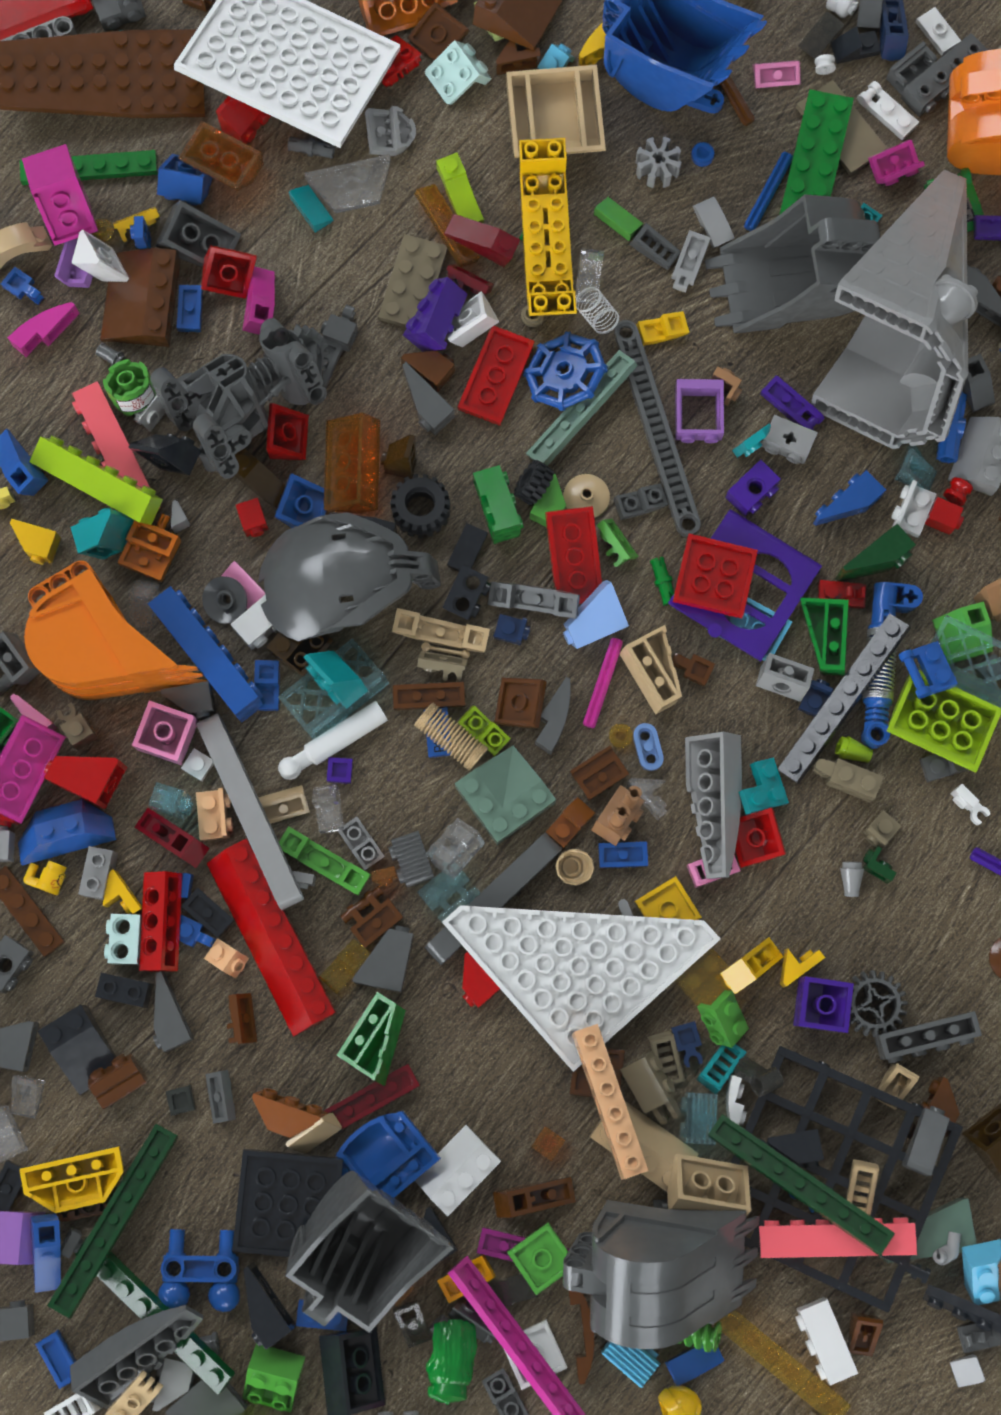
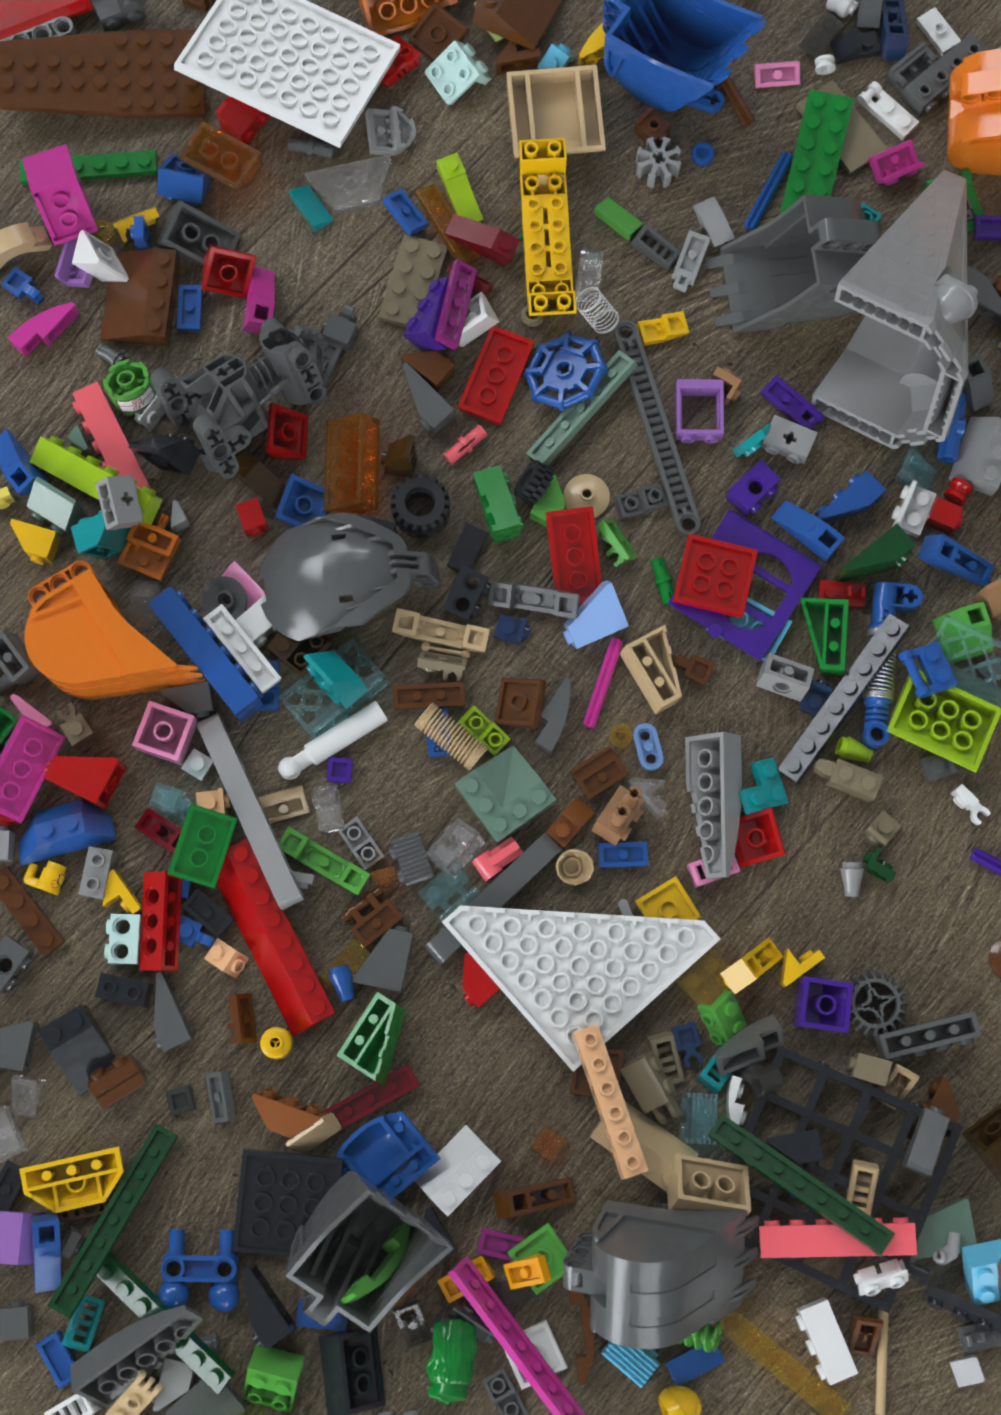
(54, 507): none -> slope
(78, 440): none -> sand green slope
(88, 1336): none -> teal slope
(119, 502): none -> light grey brick
(202, 846): none -> green tile
(242, 648): none -> white plate
(285, 1040): none -> yellow head
(342, 981): none -> blue cone
(395, 1247): none -> bright green slope
(405, 212): none -> blue plate
(455, 304): none -> magenta plate
(465, 444): none -> coral pin
(492, 862): none -> coral piece
(527, 1271): none -> light orange slope
(644, 130): none -> reddish brown brick
(749, 1045): none -> dark grey slope
(809, 530): none -> blue slope
(869, 1069): none -> dark tan slope
(881, 1373): none -> tan bar
(893, 1275): none -> white hinge
(955, 559): none -> blue slope

